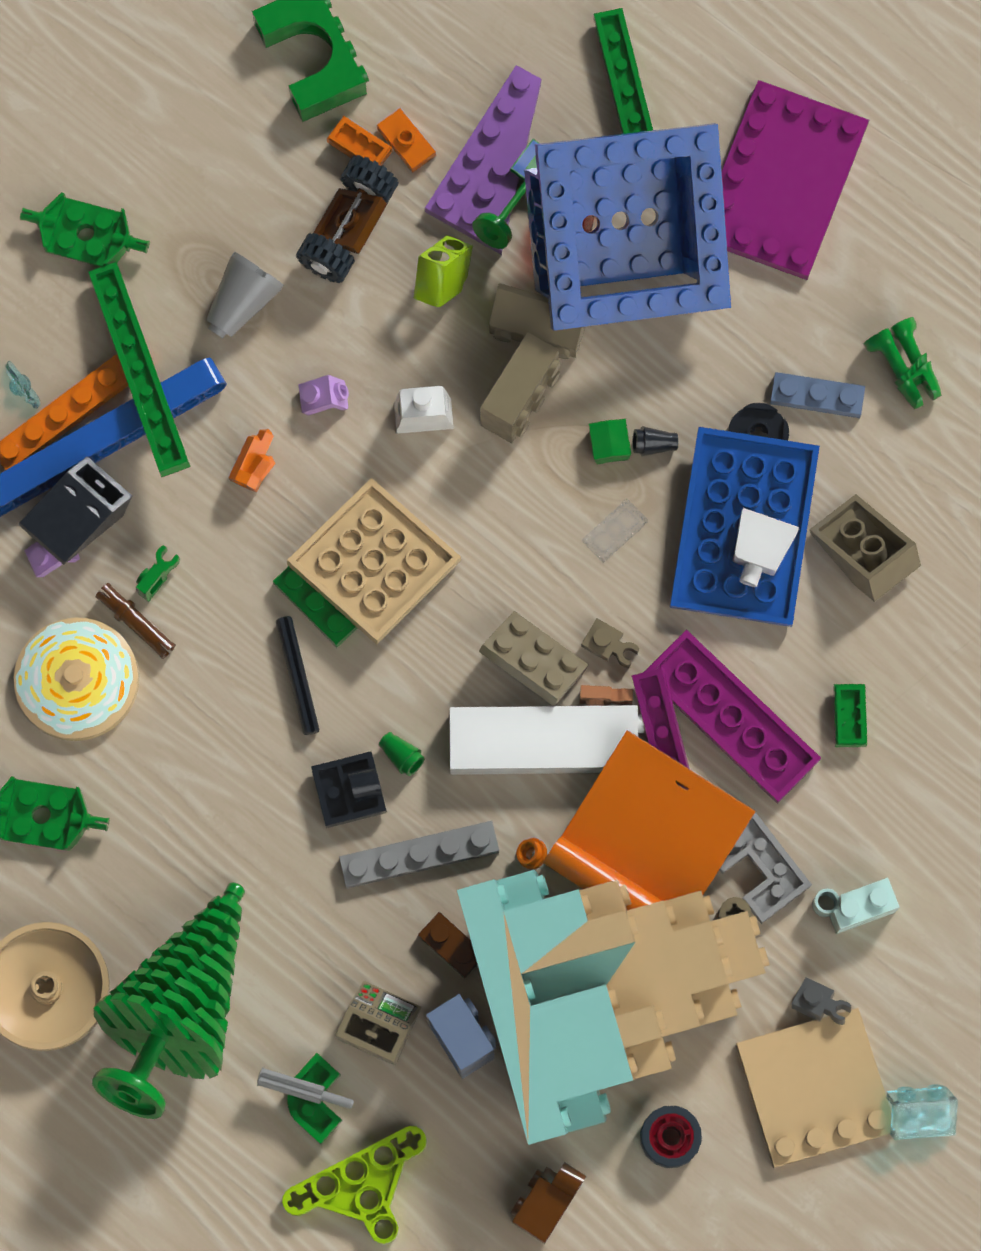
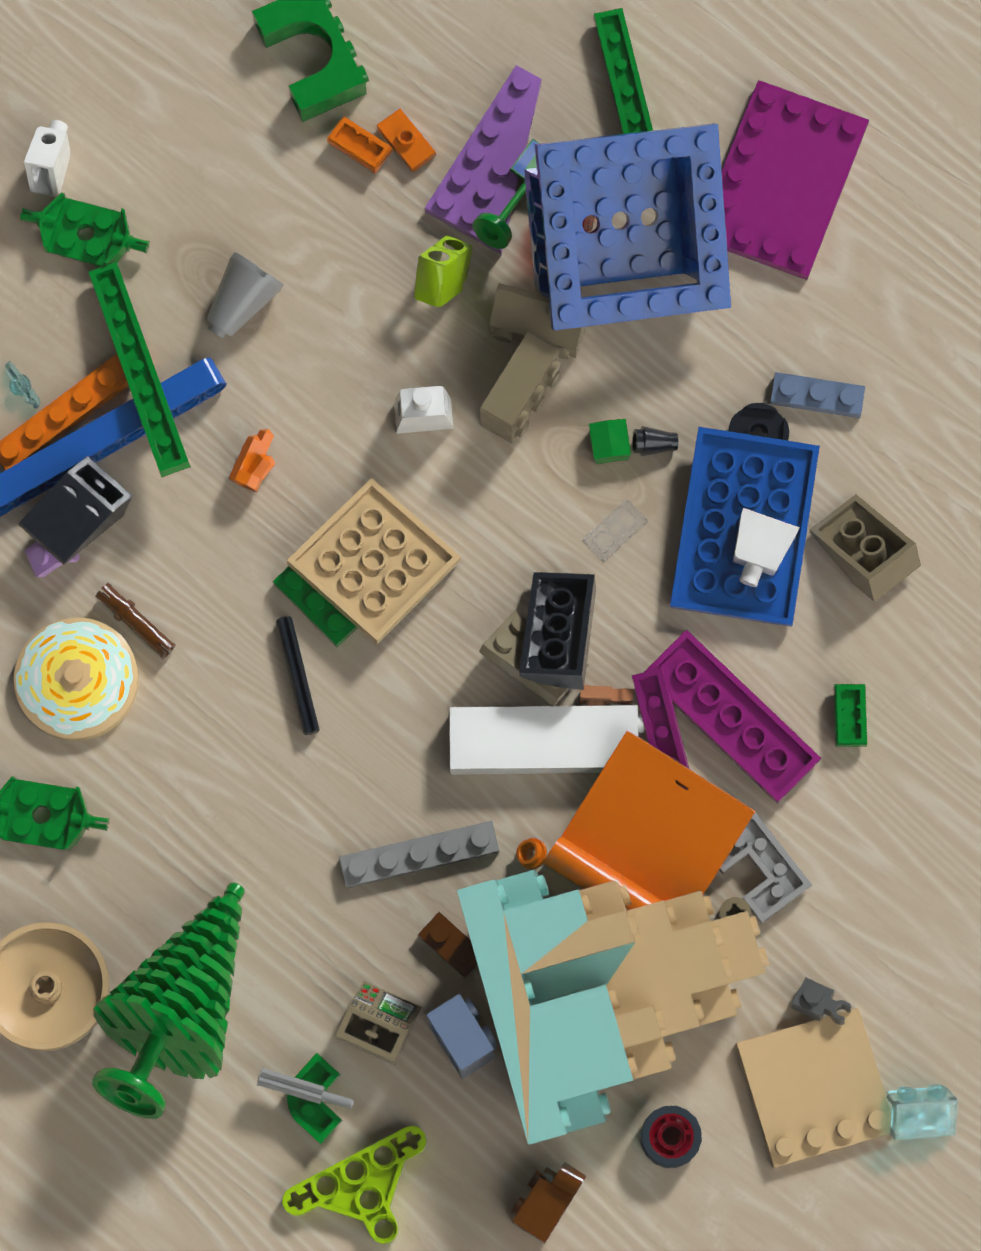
(48, 159): none -> white torso
(151, 580): green plate -> none
(323, 394): lavender bracket -> none
(348, 219): plate -> none
(348, 789): black plate -> none
(402, 754): green cone -> none
(558, 629): none -> black slope
(605, 641): dark tan plate -> none
(858, 905): light aqua hinge -> none
(907, 377): green piece -> none

